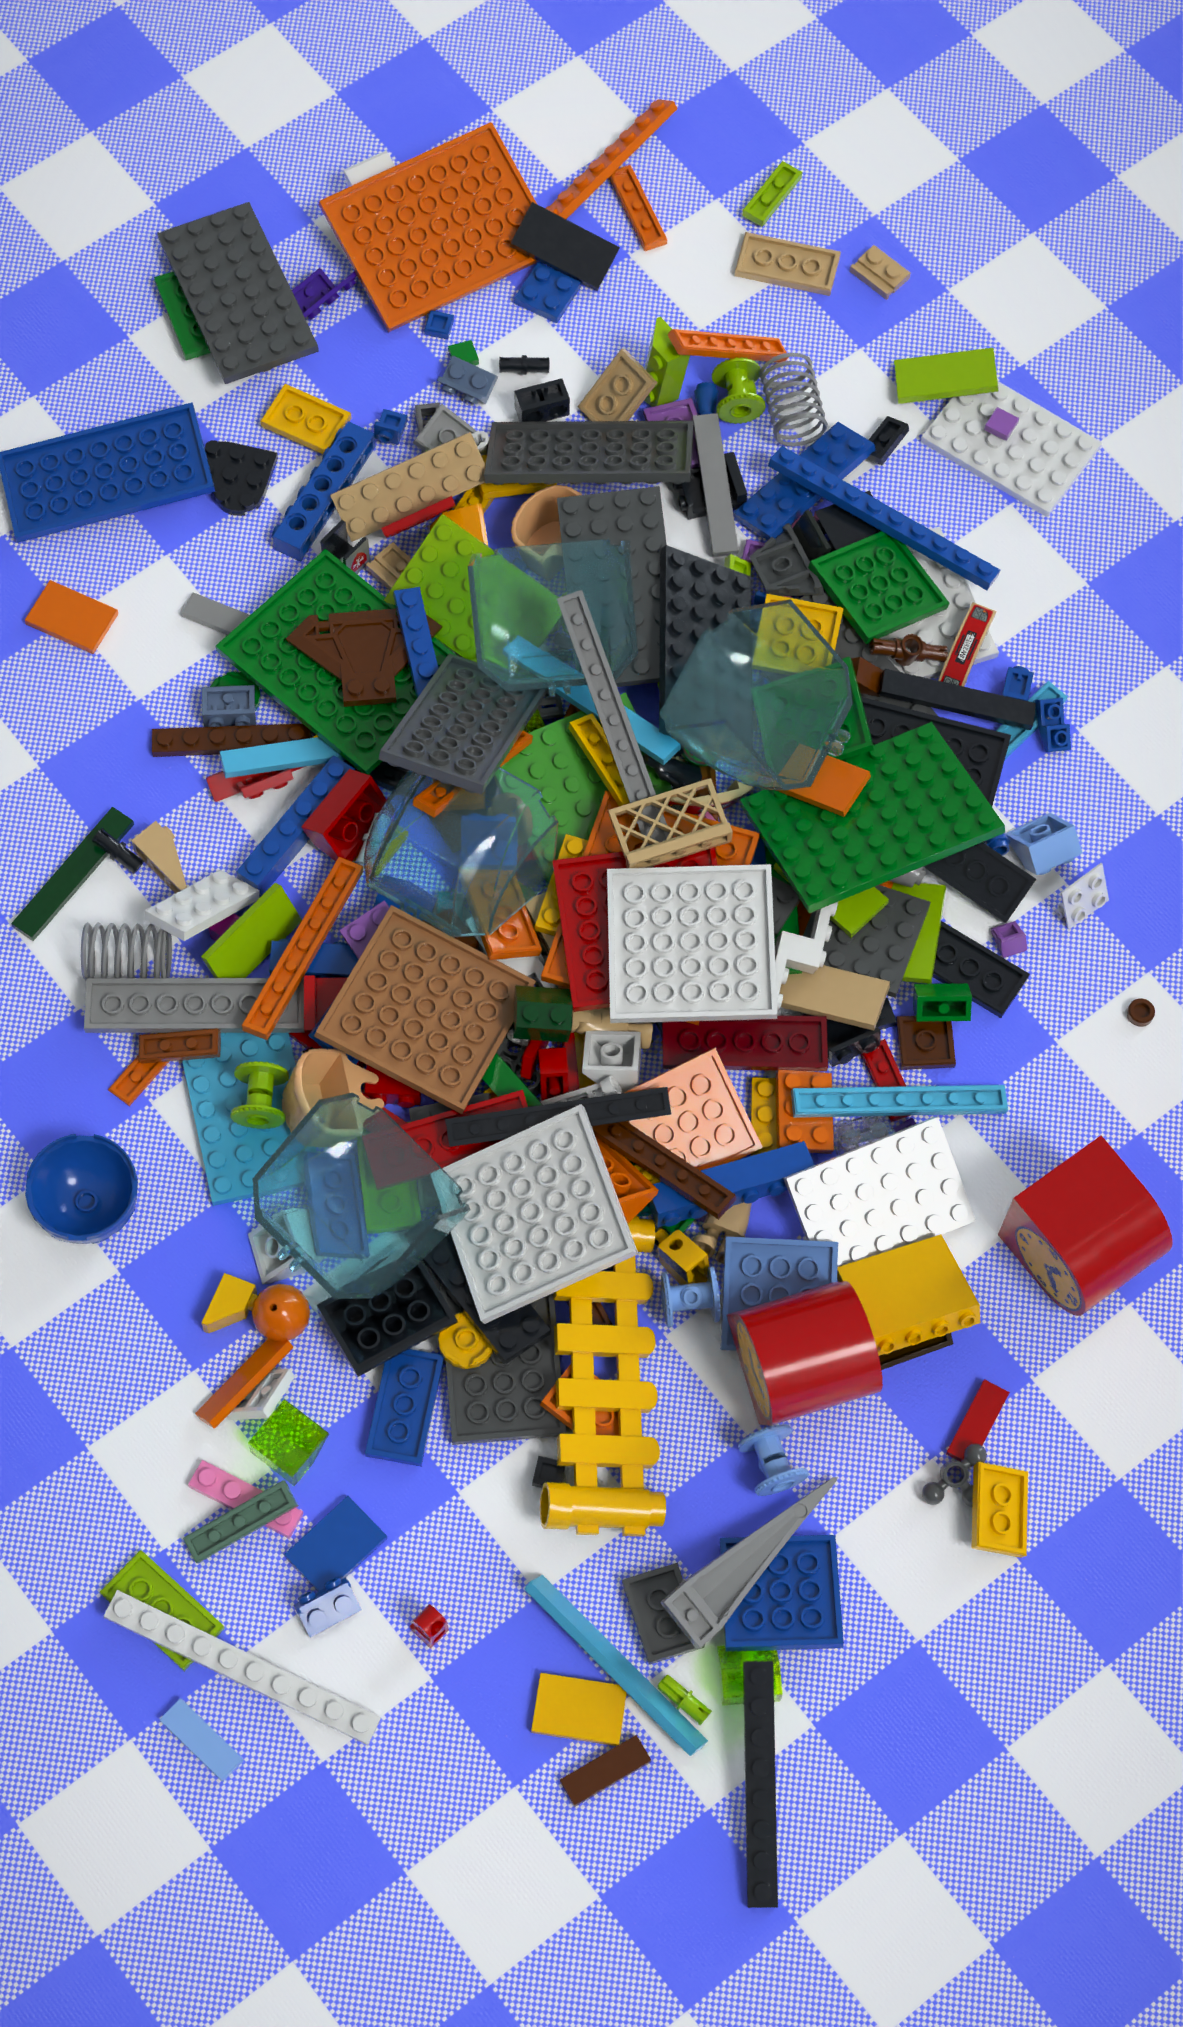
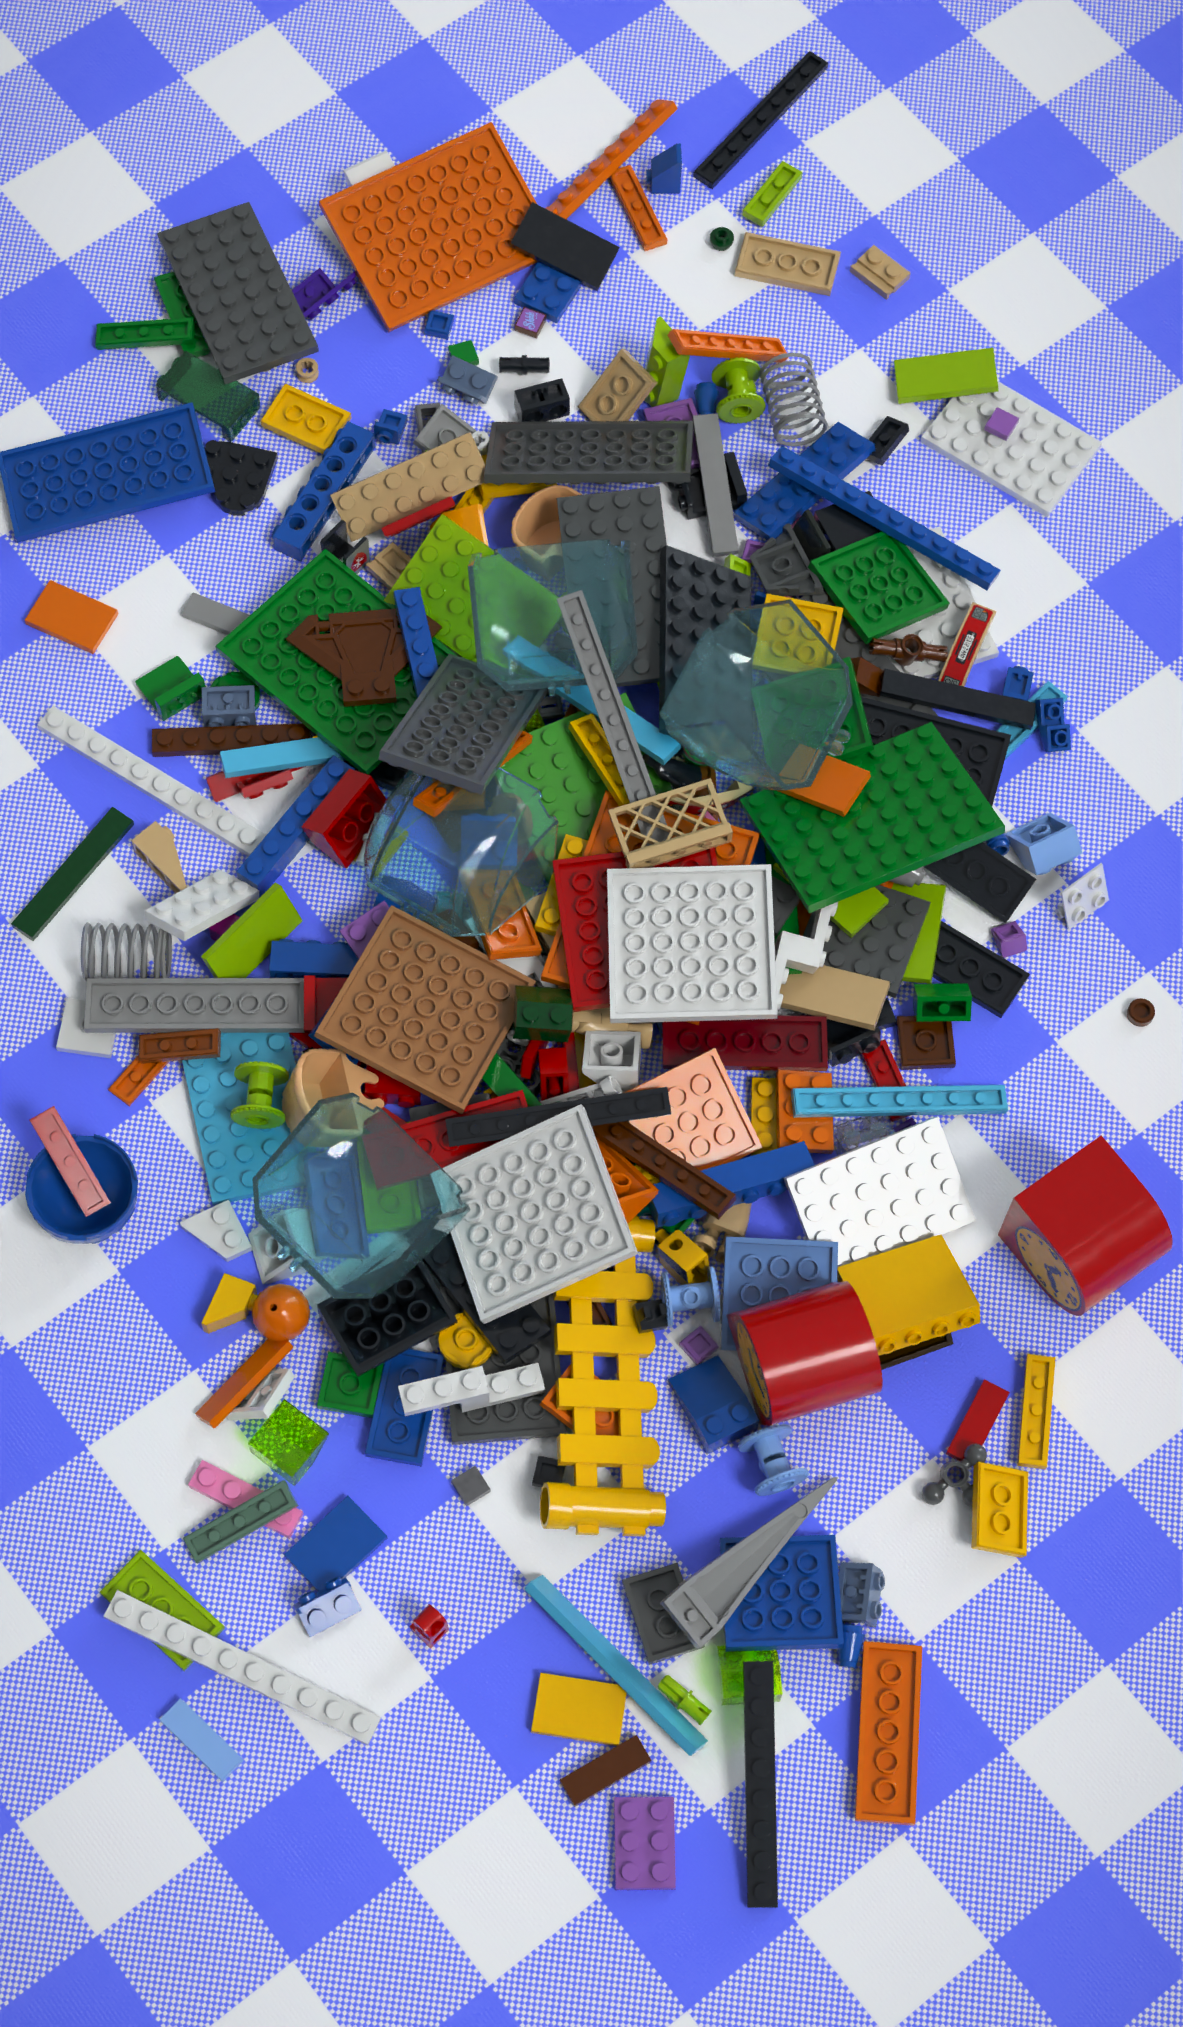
(69, 1161): none -> tile
(73, 1037): none -> white plate
(117, 851): black pin -> none
(145, 333): none -> green tile
(151, 781): none -> white plate
(171, 687): none -> green bracket
(199, 382): none -> clear green panel
(219, 1230): none -> white wing
(302, 948): orange plate -> none
(307, 363): none -> tan bush
(344, 1391): none -> green plate
(470, 1486): none -> flat silver tile
(471, 1389): none -> white bracket
(530, 322): none -> tile
(644, 1843): none -> medium lavender plate
(650, 1316): none -> black tile
(666, 171): none -> blue slope
(698, 1345): none -> medium lavender tile
(714, 1404): none -> blue slope
(721, 244): none -> dark green plate
(760, 120): none -> black tile
(853, 1641): none -> blue cone
(861, 1592): none -> sand blue bracket
(888, 1733): none -> orange plate
(1036, 1411): none -> yellow plate

